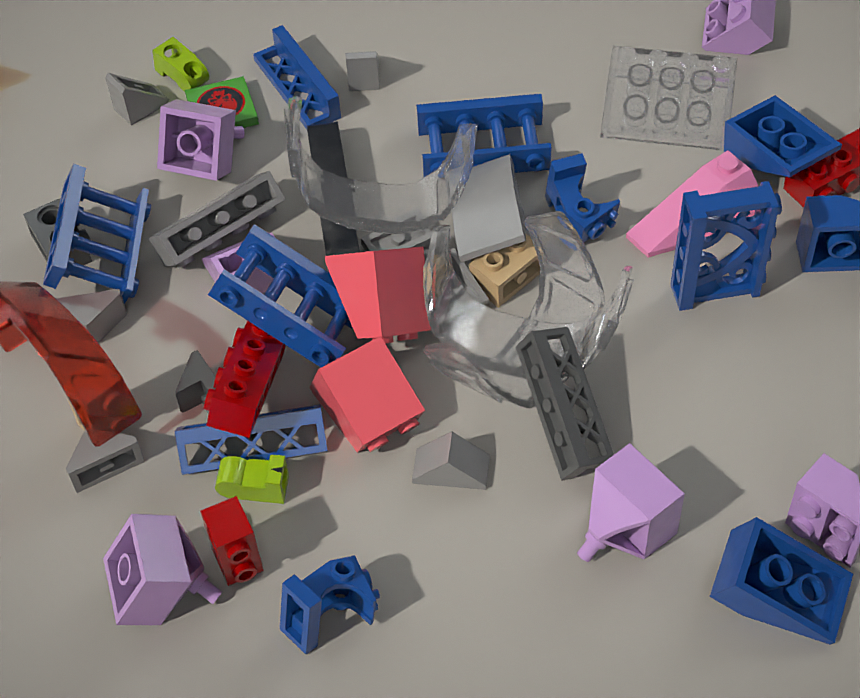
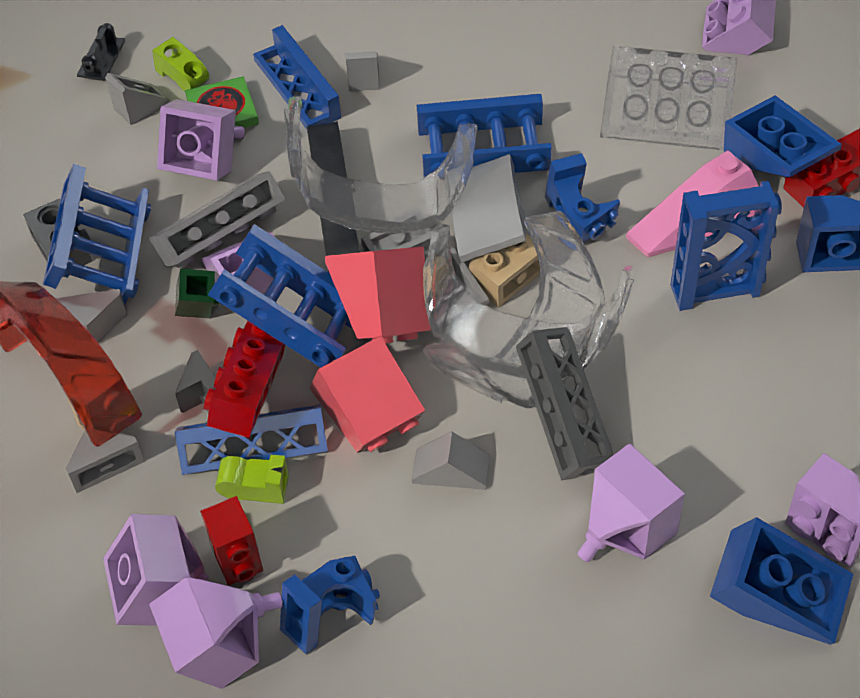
(101, 54): none -> black hinge
(192, 293): none -> dark green brick
(211, 629): none -> lavender piece

